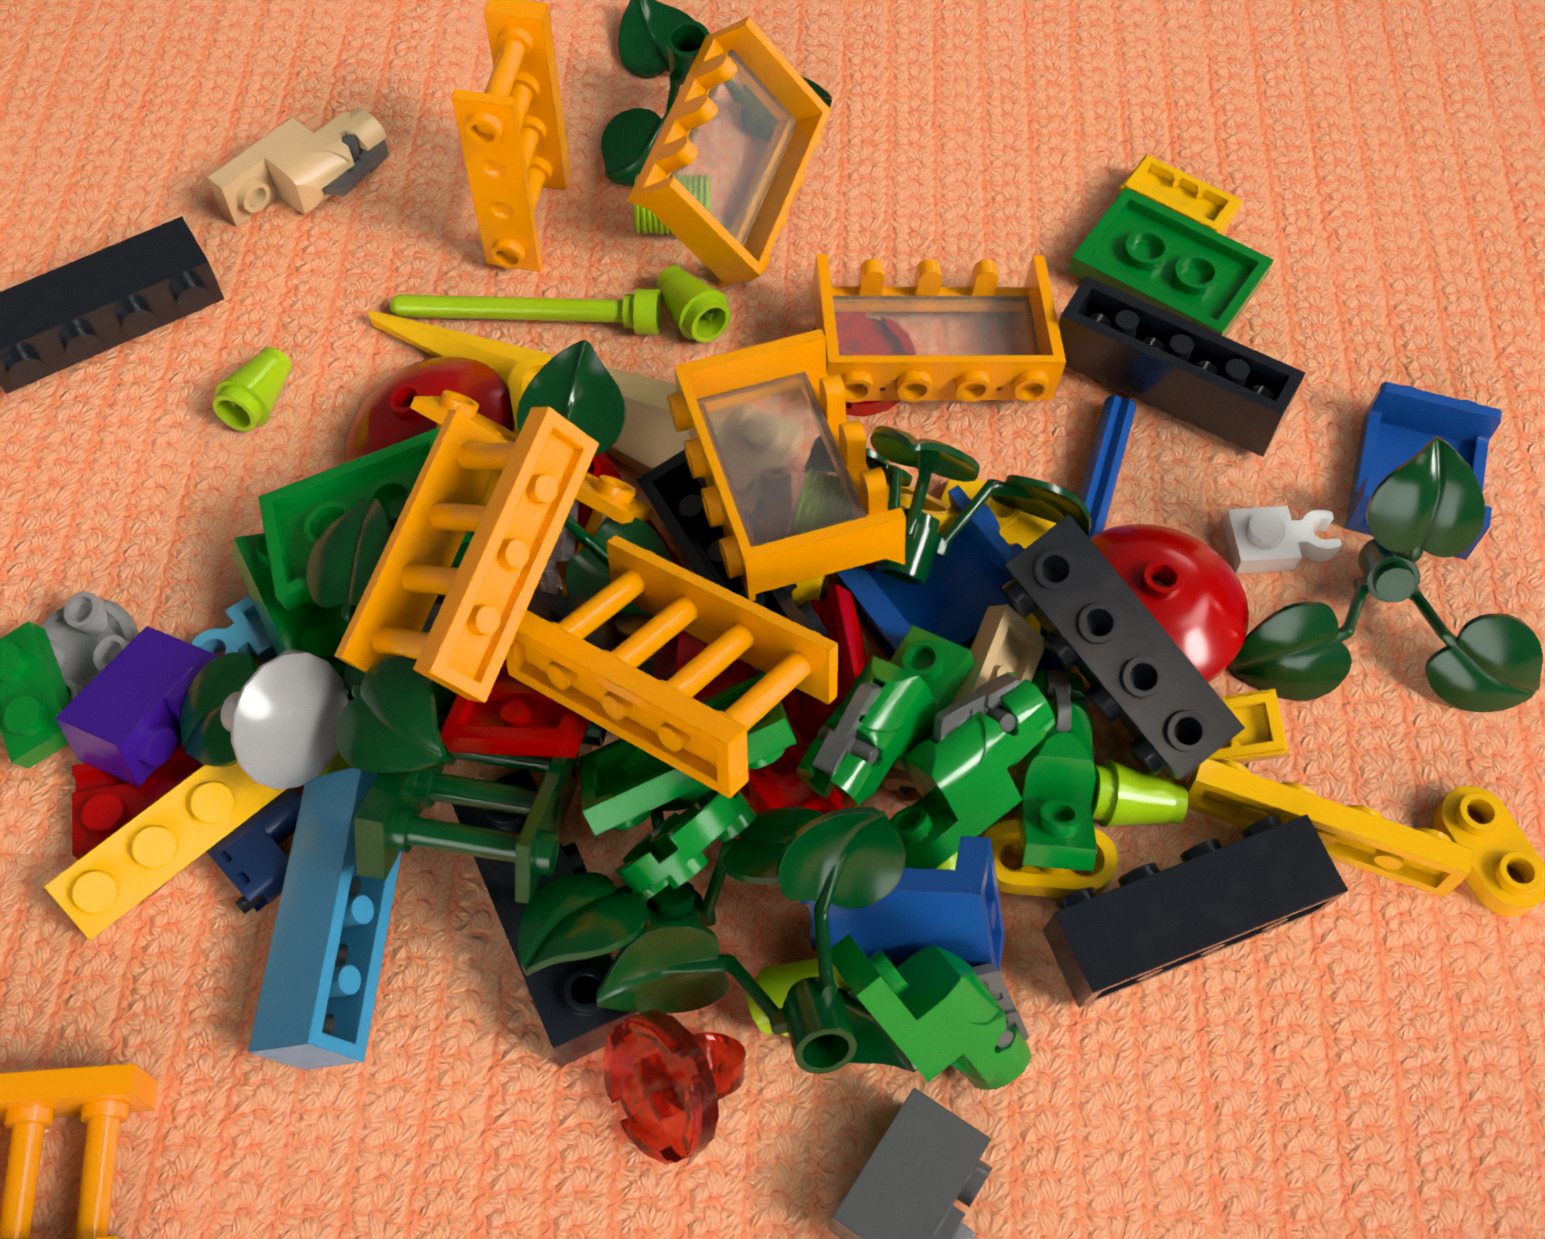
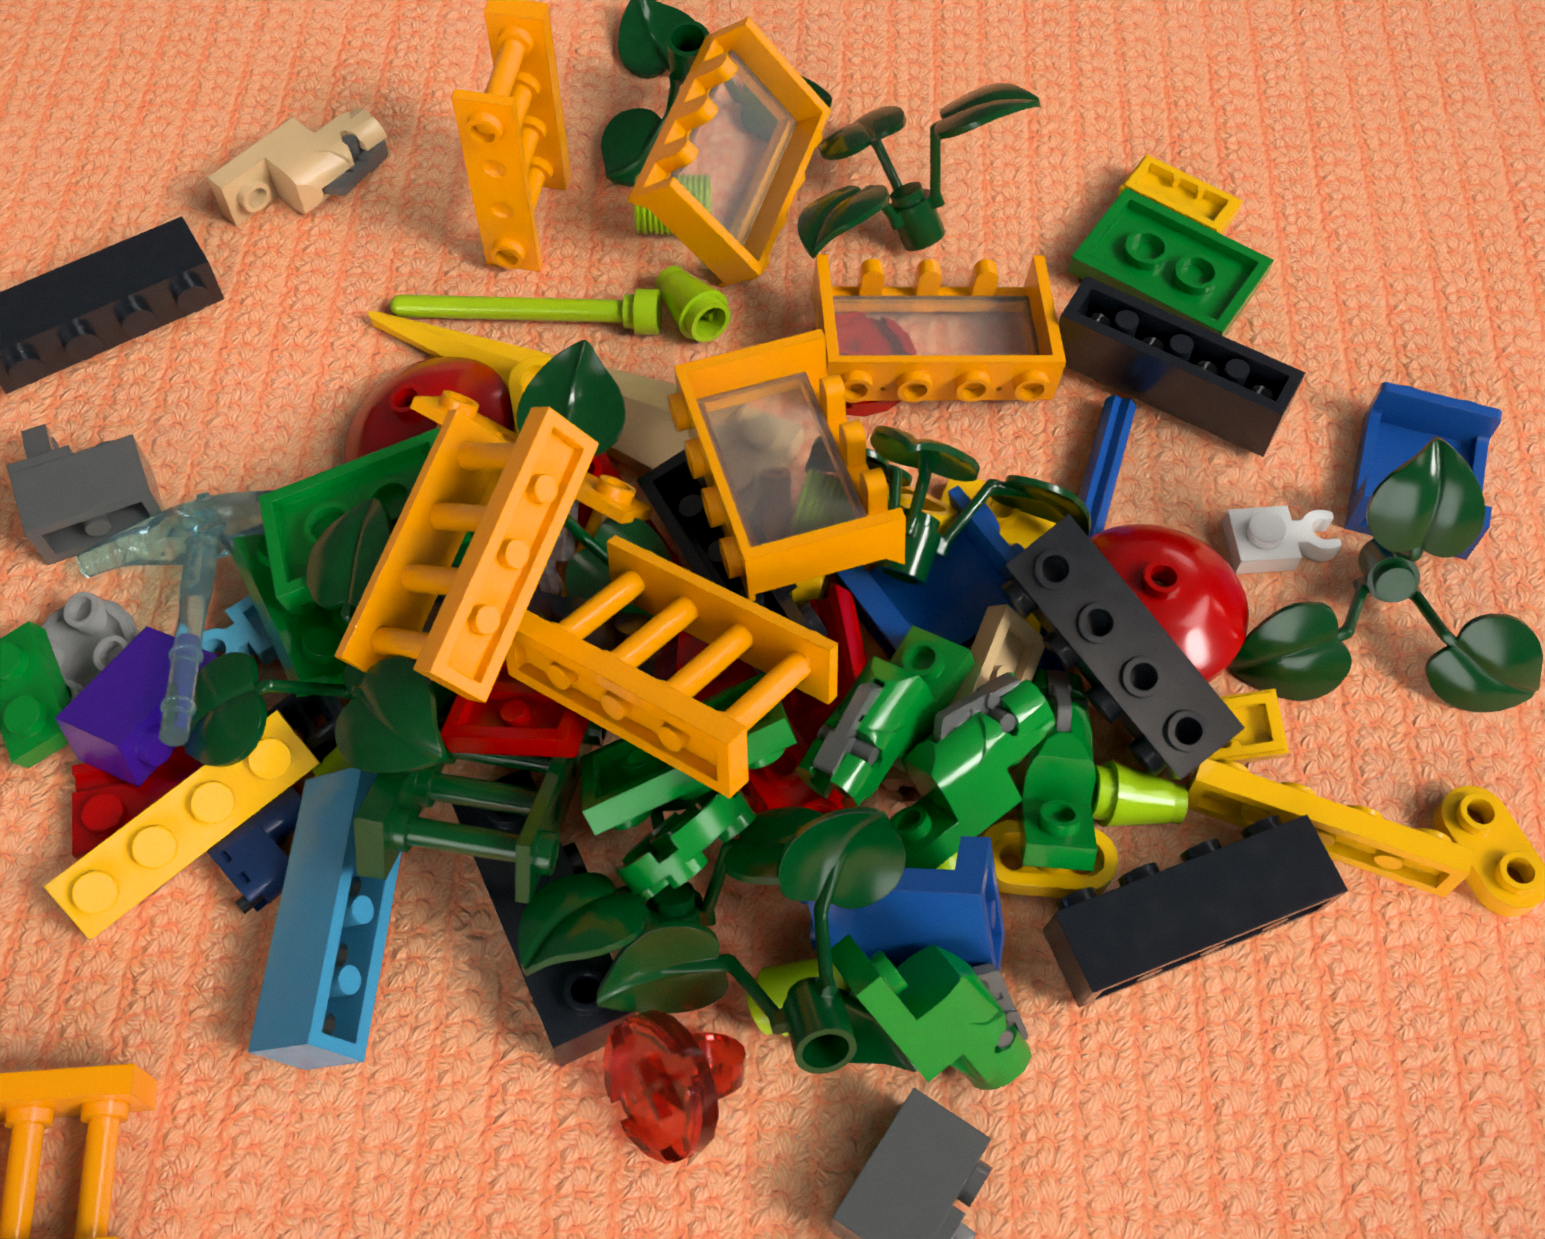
(82, 496): none -> dark grey hinge
(191, 537): none -> clear light blue piece
(251, 392): lime cone -> none
(286, 719): light grey dish -> none
(912, 207): none -> dark green plant

